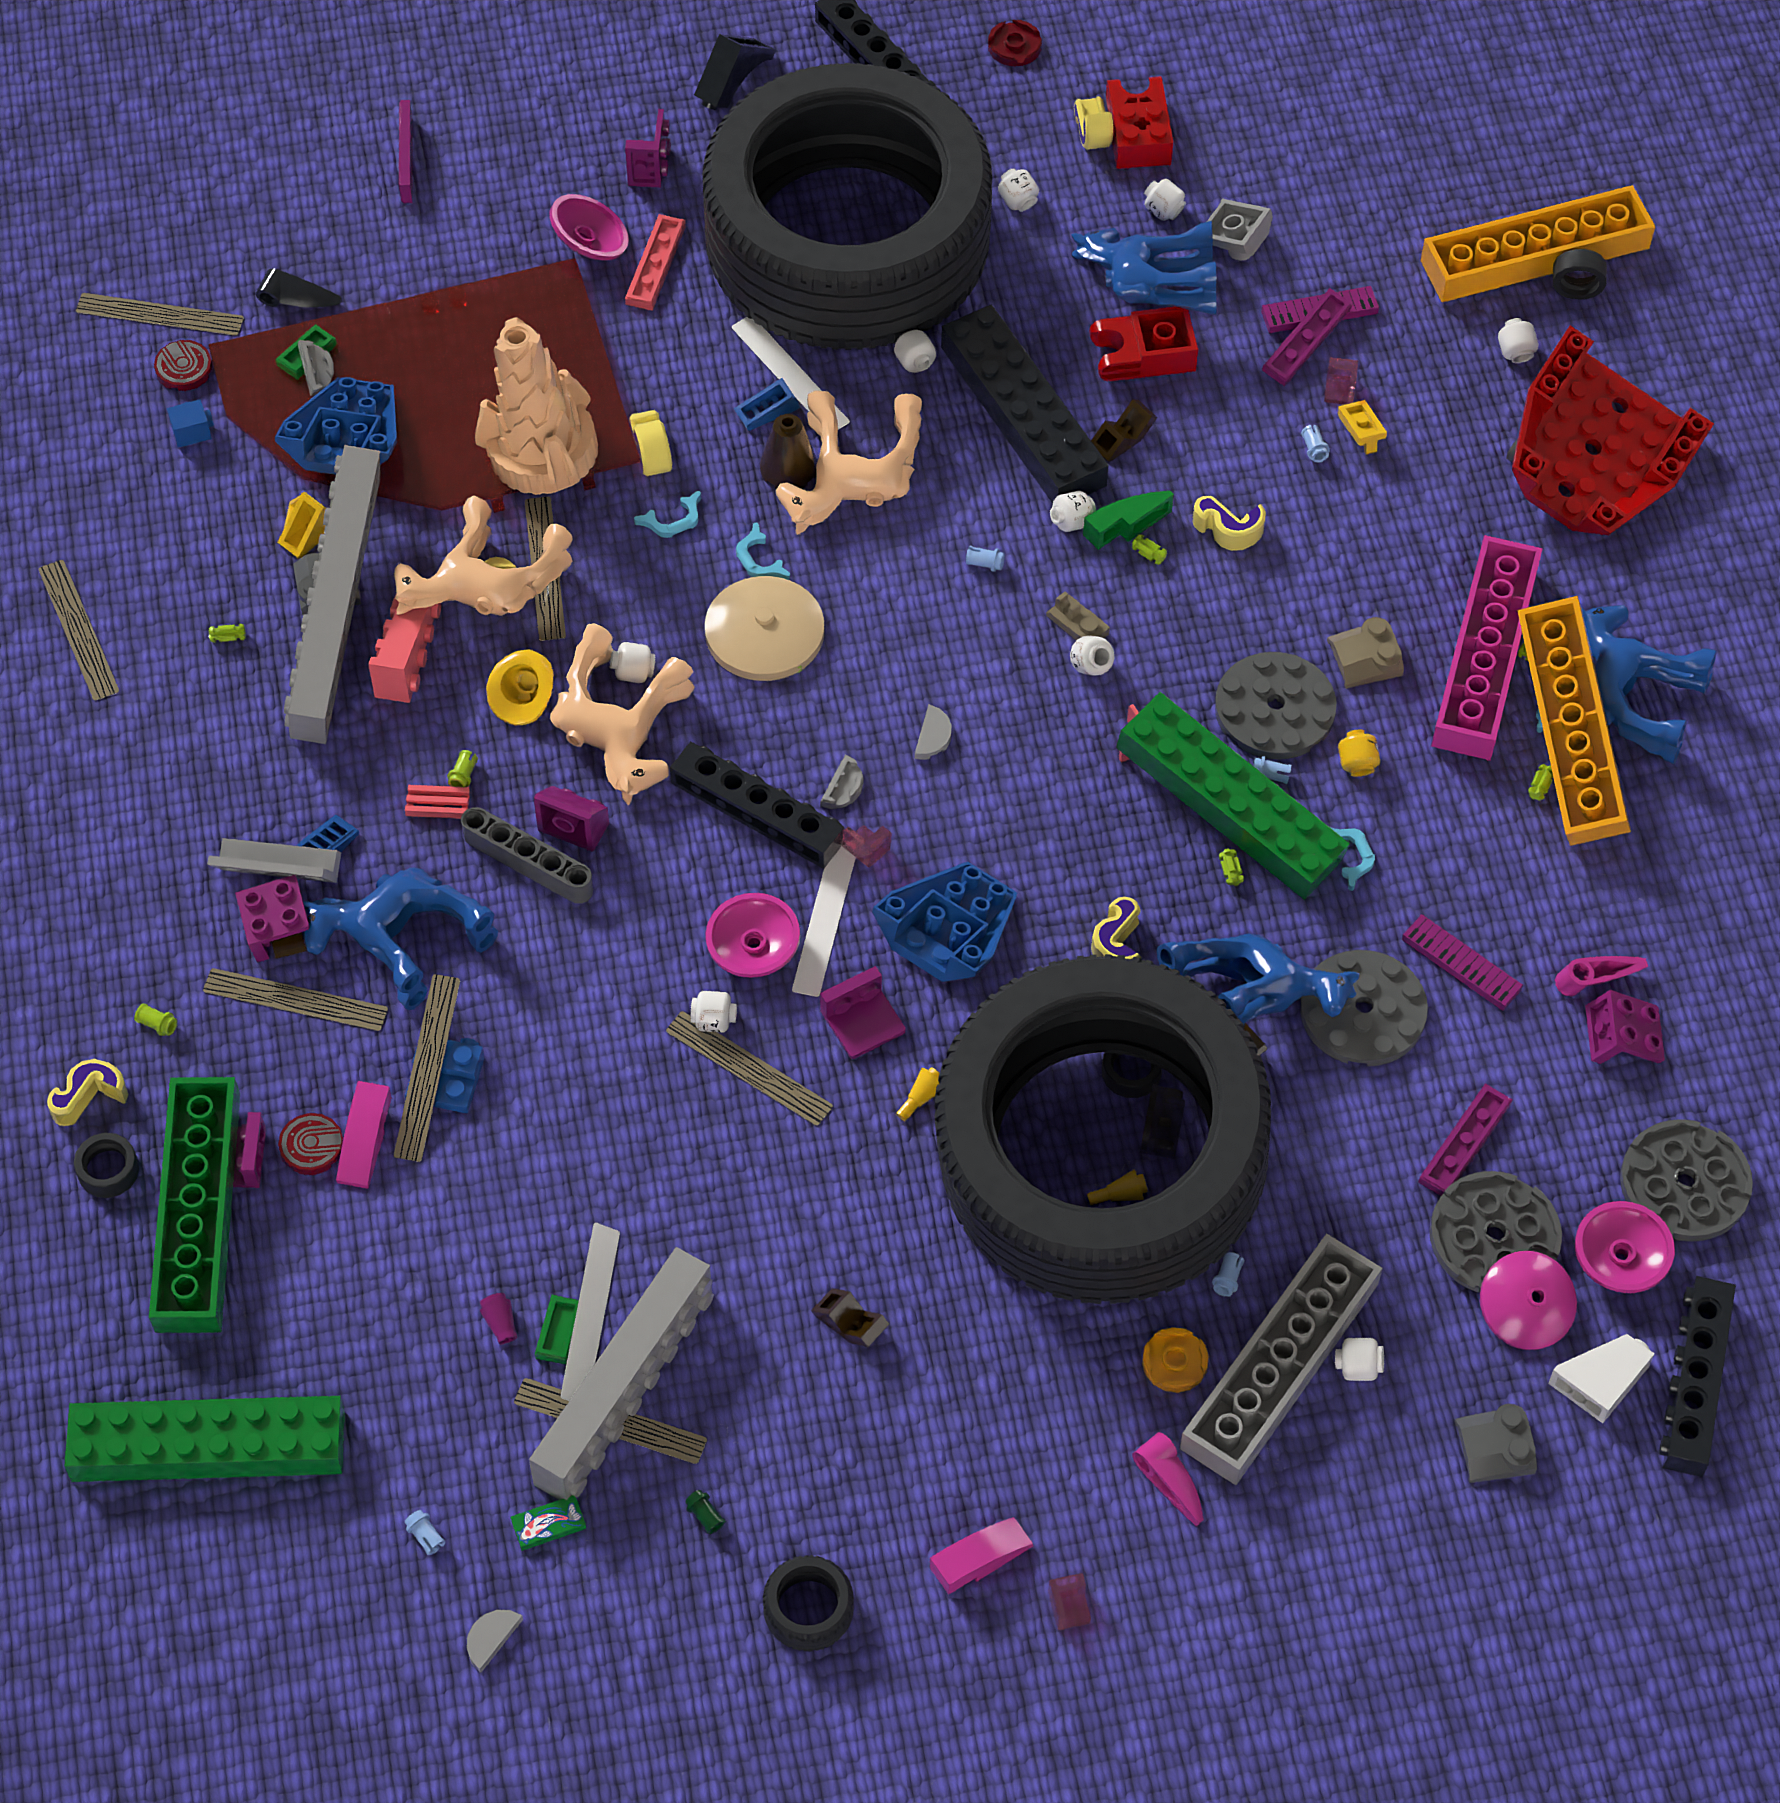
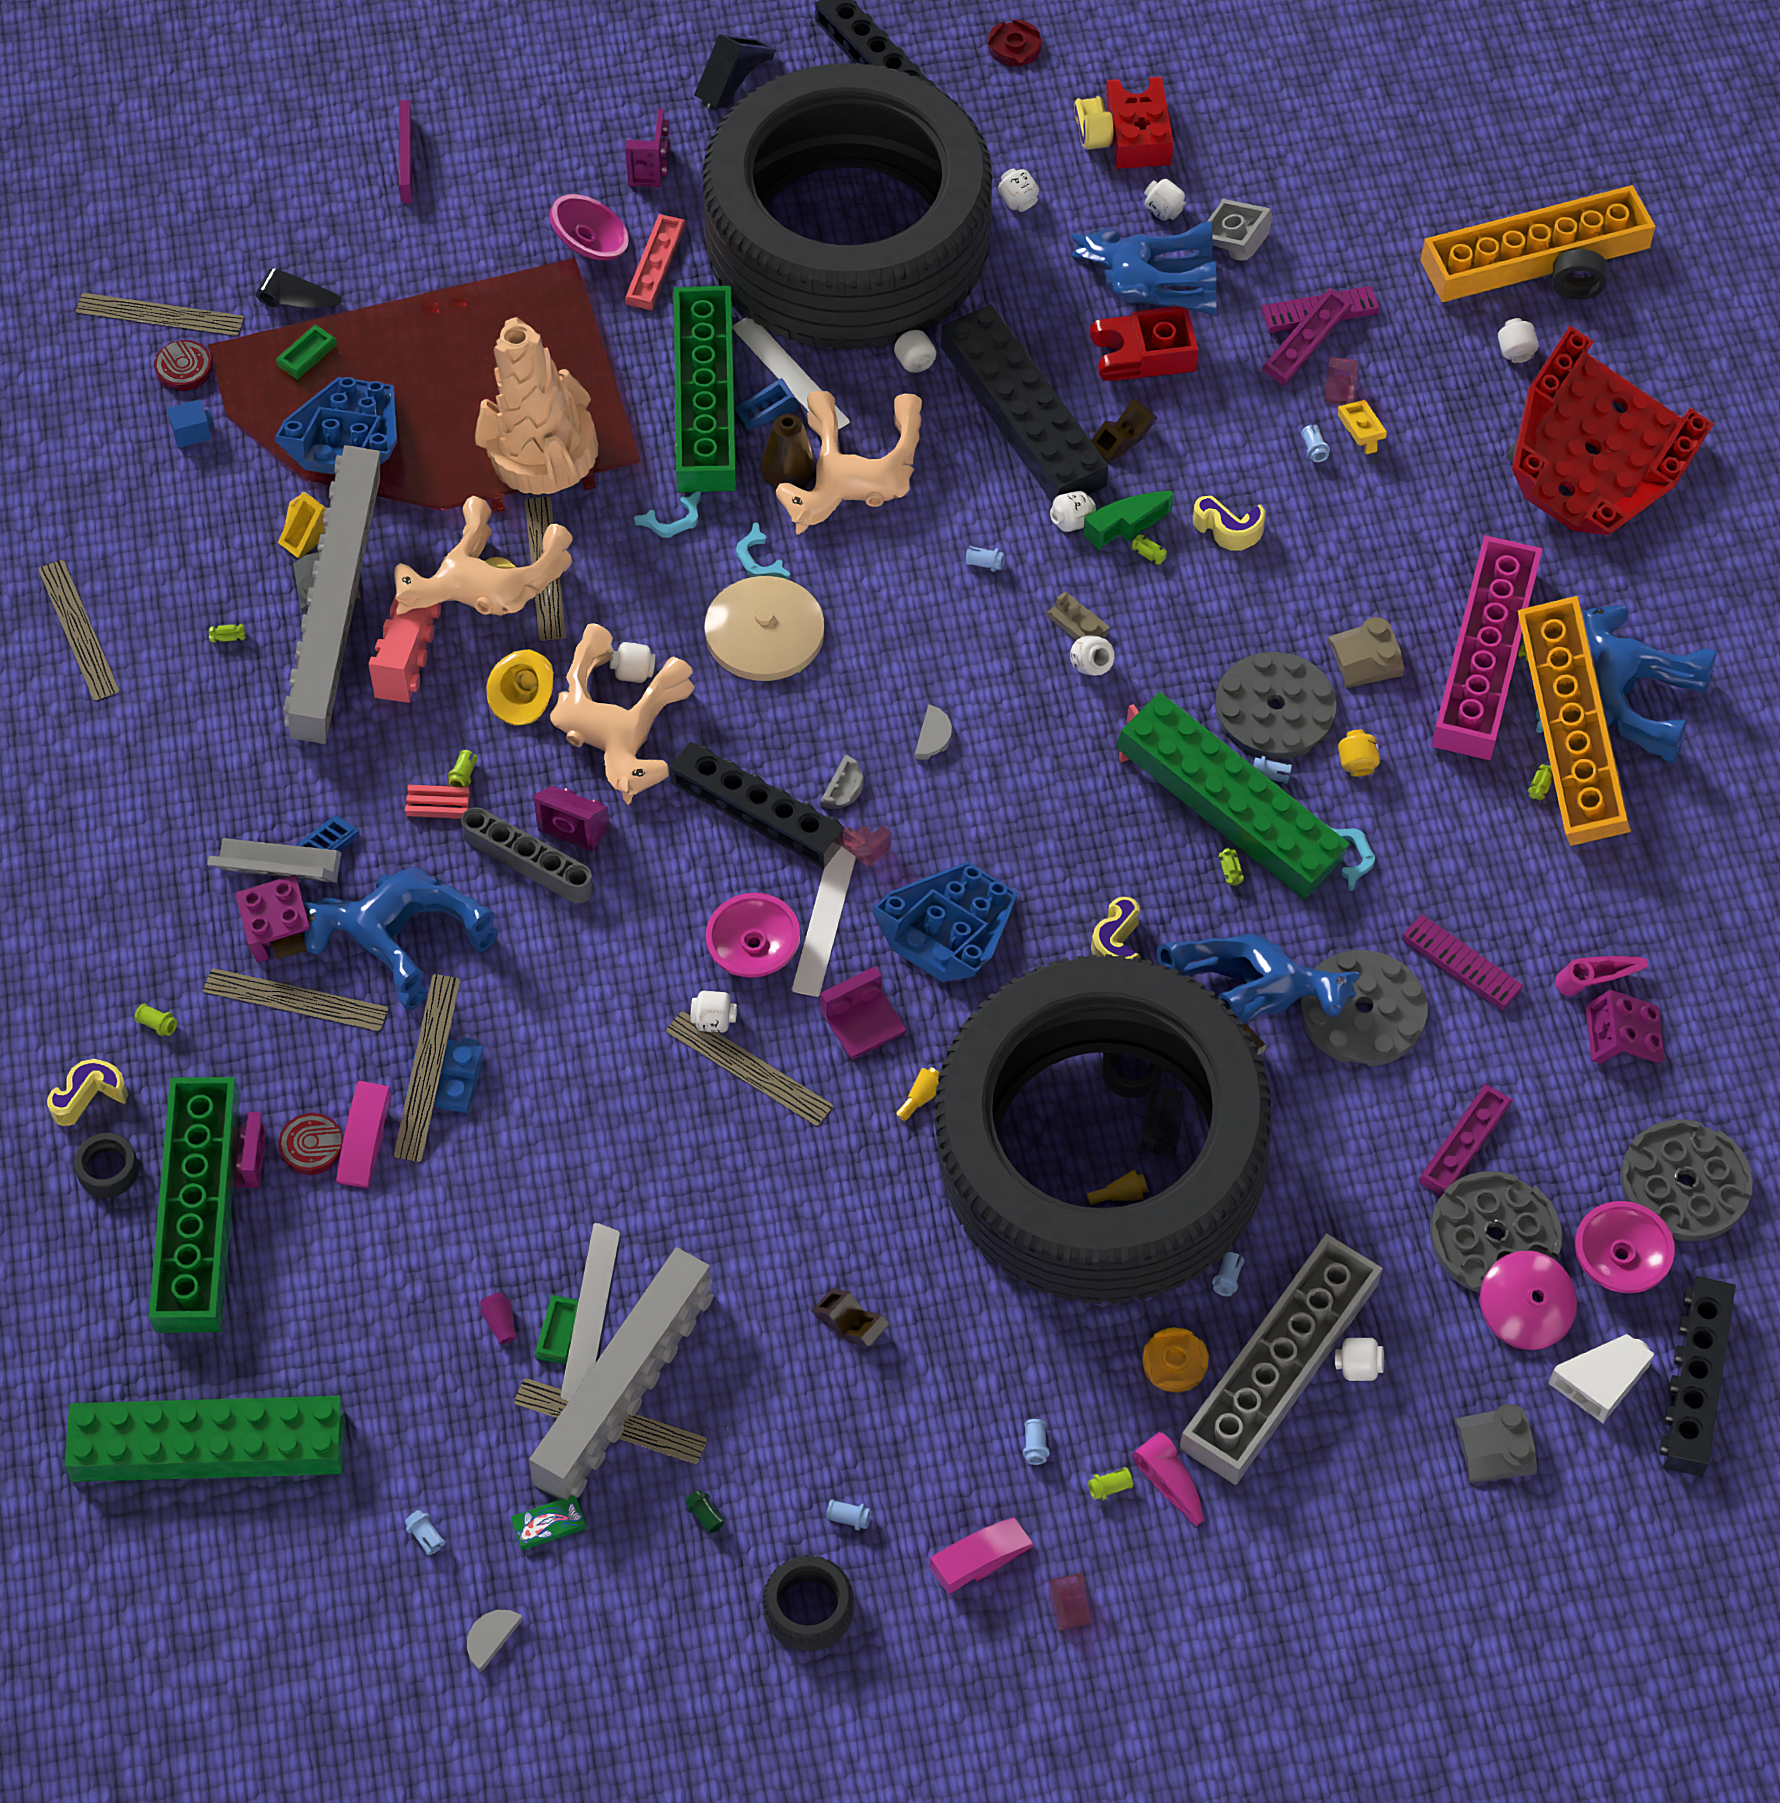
(317, 366): light grey tile -> none
(652, 442): light yellow animal -> none
(704, 389): none -> green brick
(849, 1514): none -> light blue pin
(1036, 1449): none -> light blue pin
(1110, 1483): none -> lime pin

